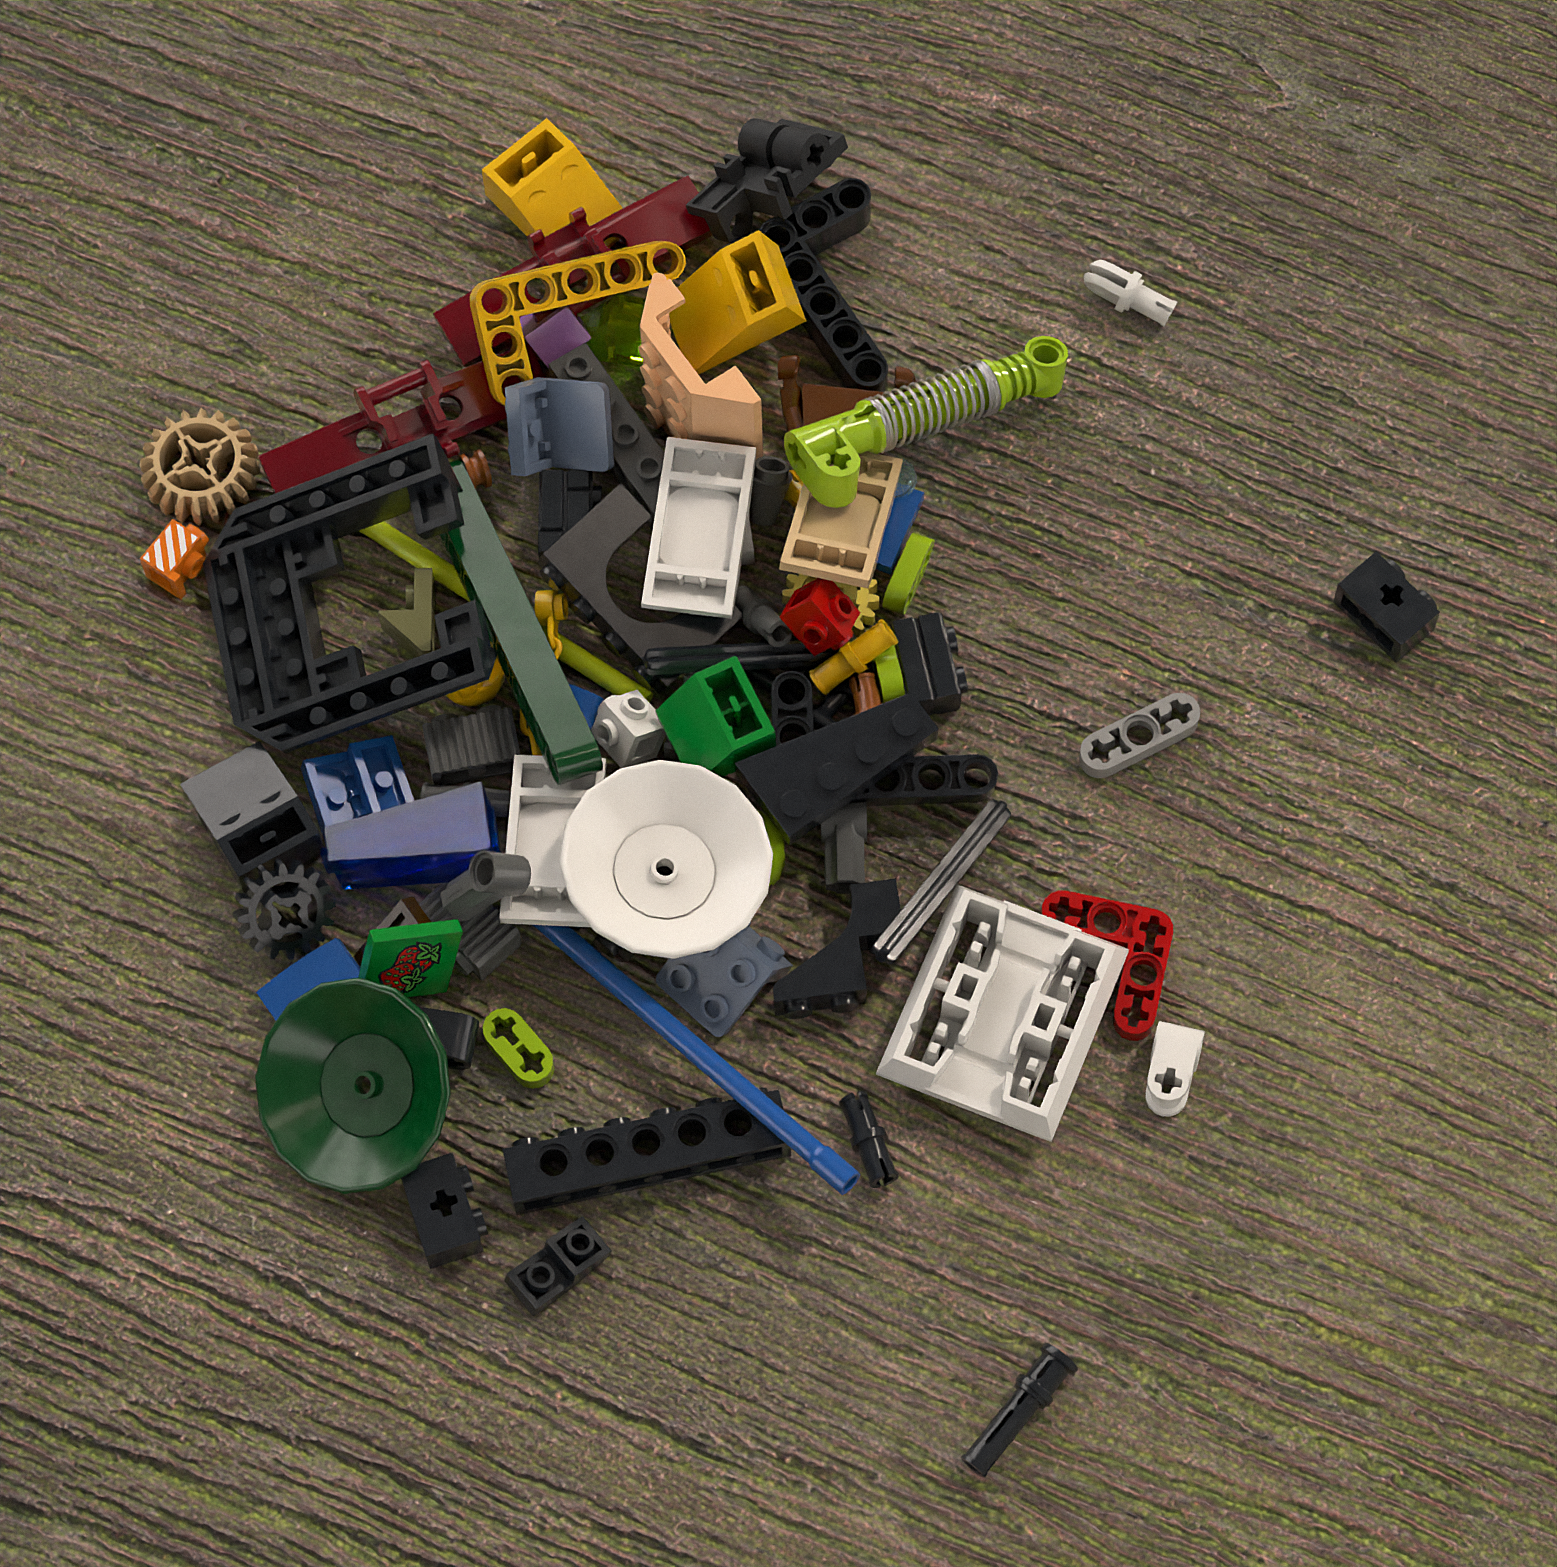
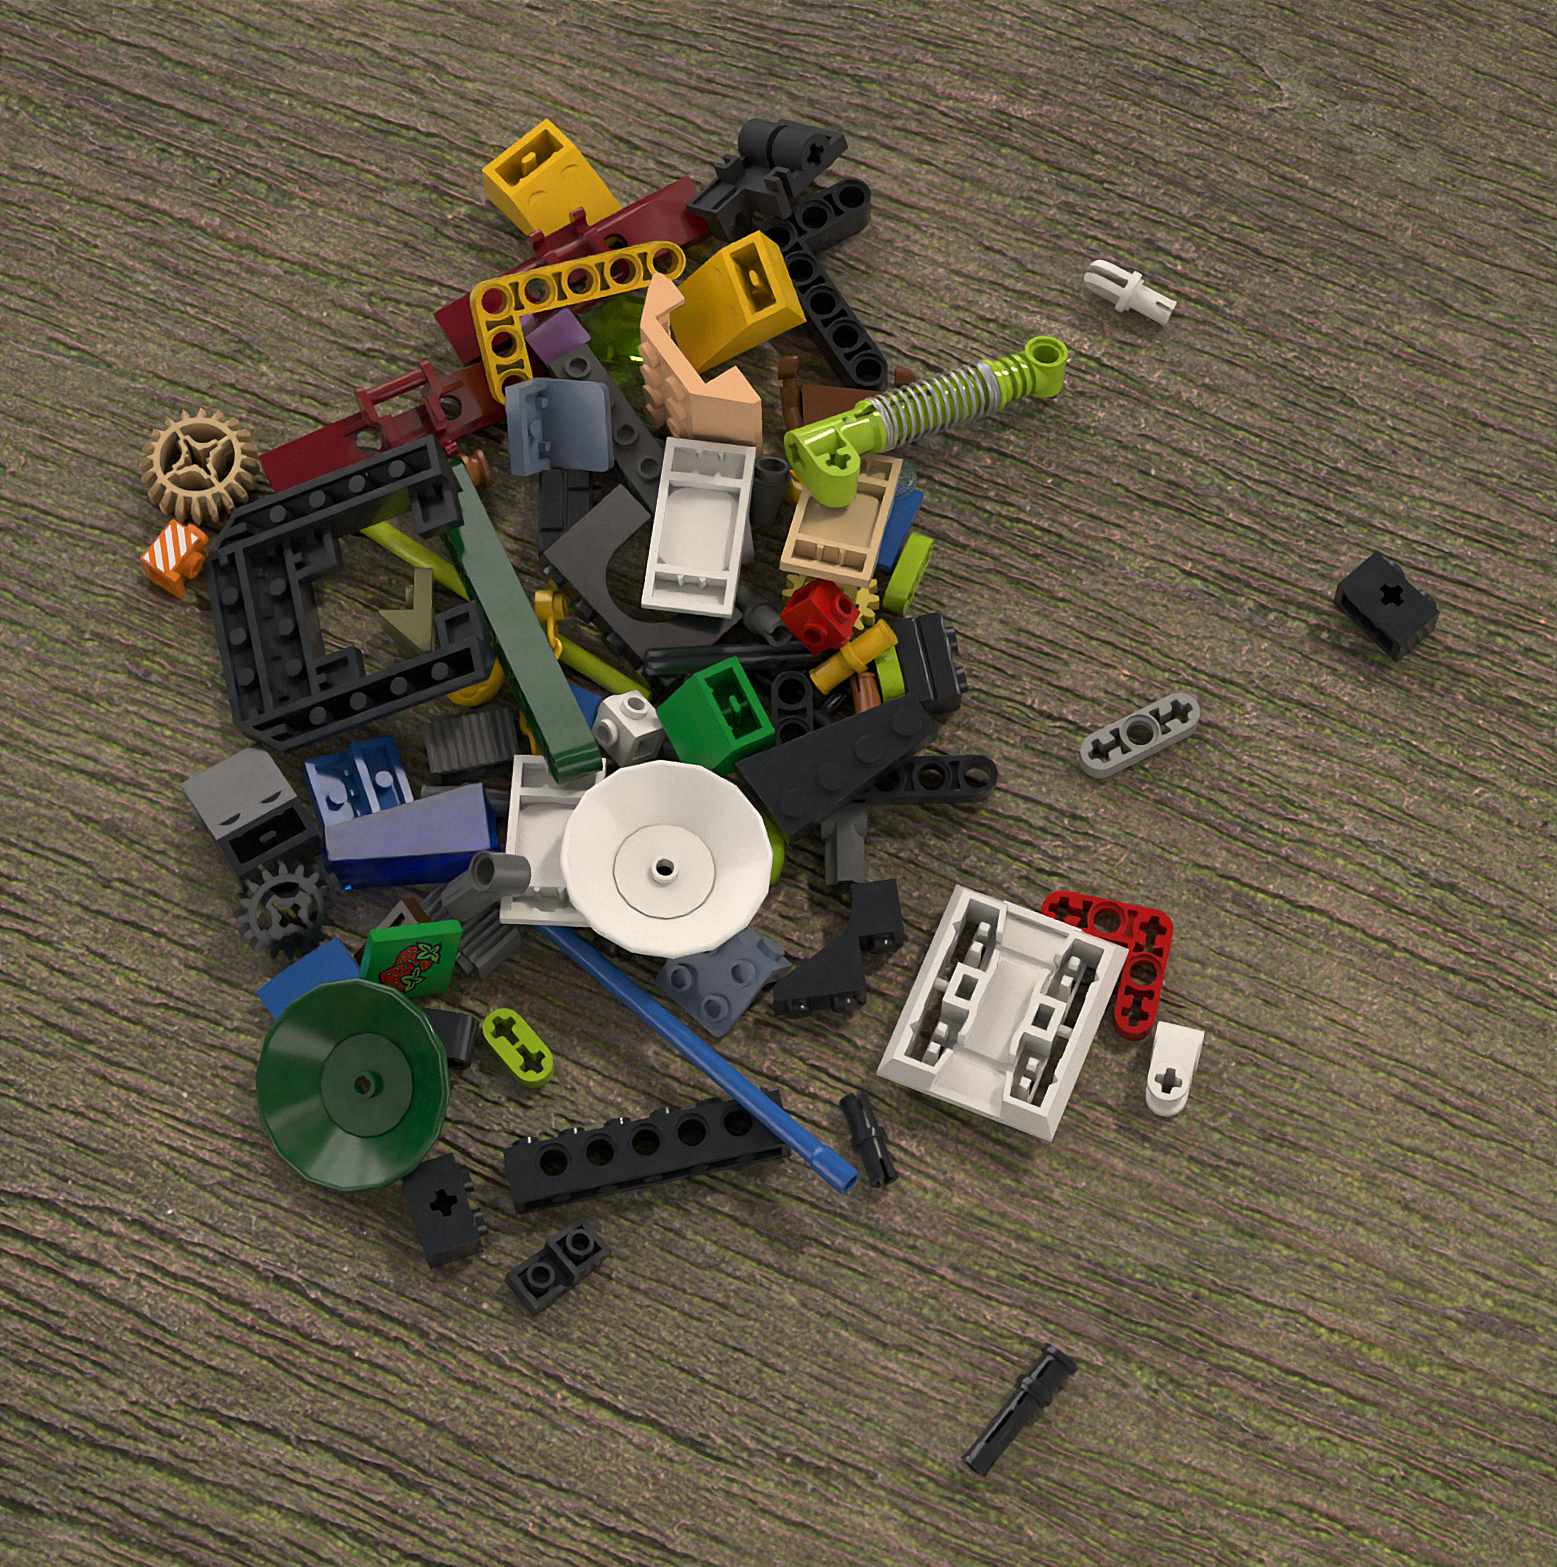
(941, 882): axle -> none

